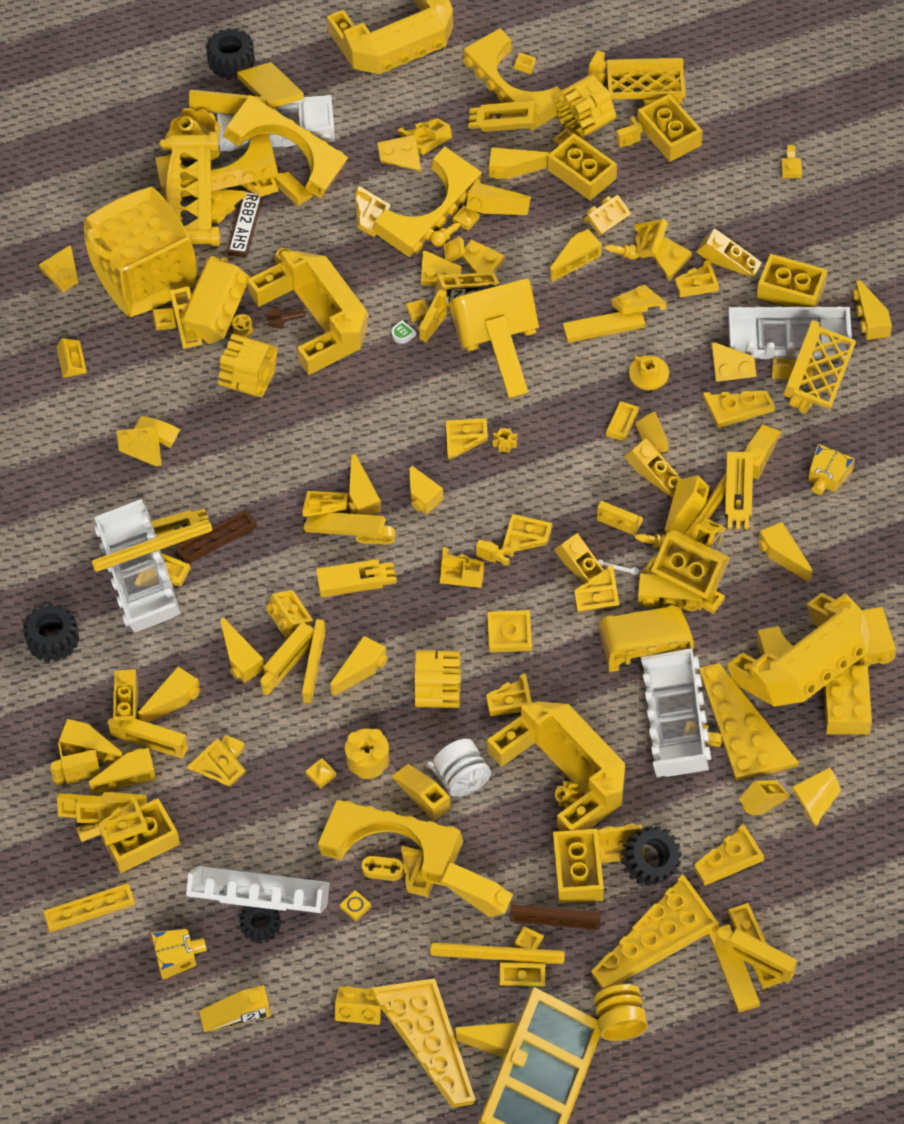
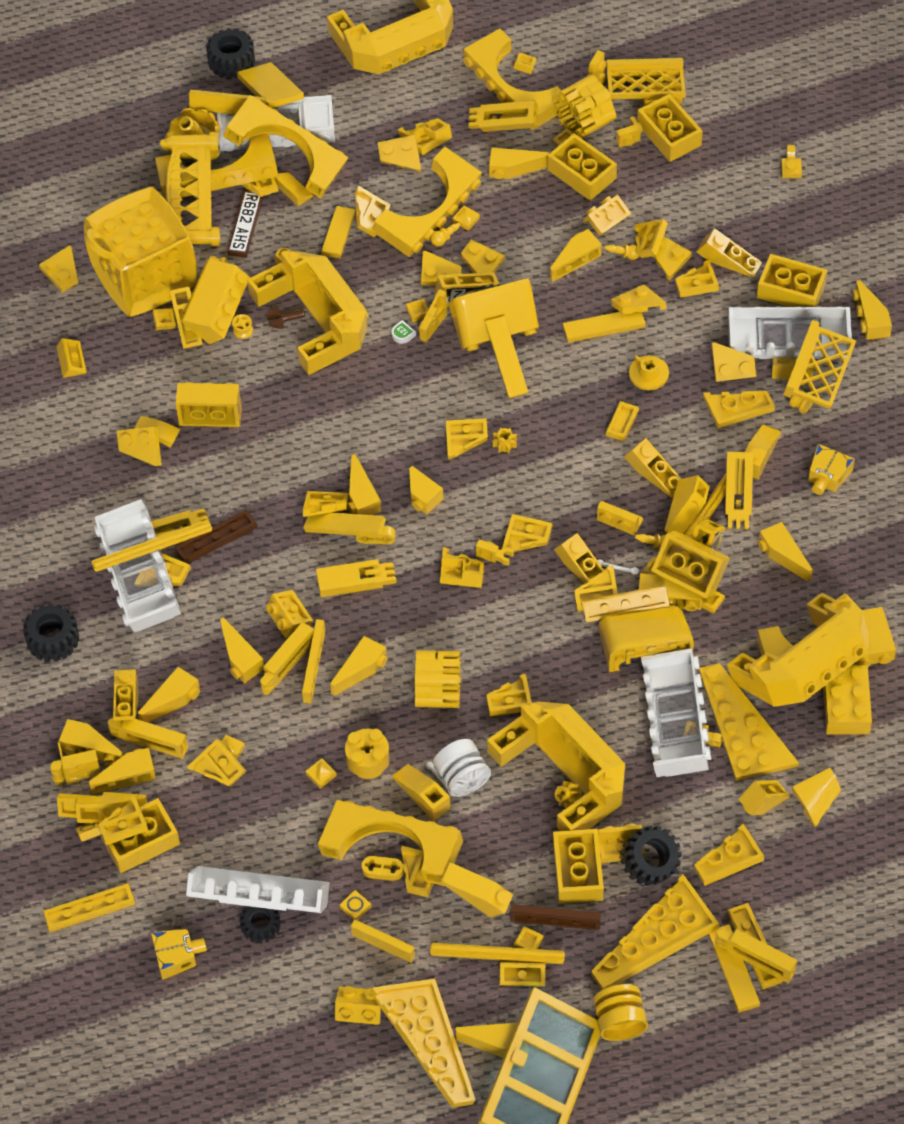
(208, 404): none -> yellow brick
(223, 203): yellow wing -> none
(236, 1009): yellow slope -> none
(249, 366): yellow piece -> none
(338, 232): none -> yellow tile
(382, 941): none -> yellow tile
(454, 249): yellow tile -> none
(495, 200): yellow slope -> none
(509, 631): yellow plate -> none
(625, 603): none -> yellow tile
(650, 428): yellow slope -> none

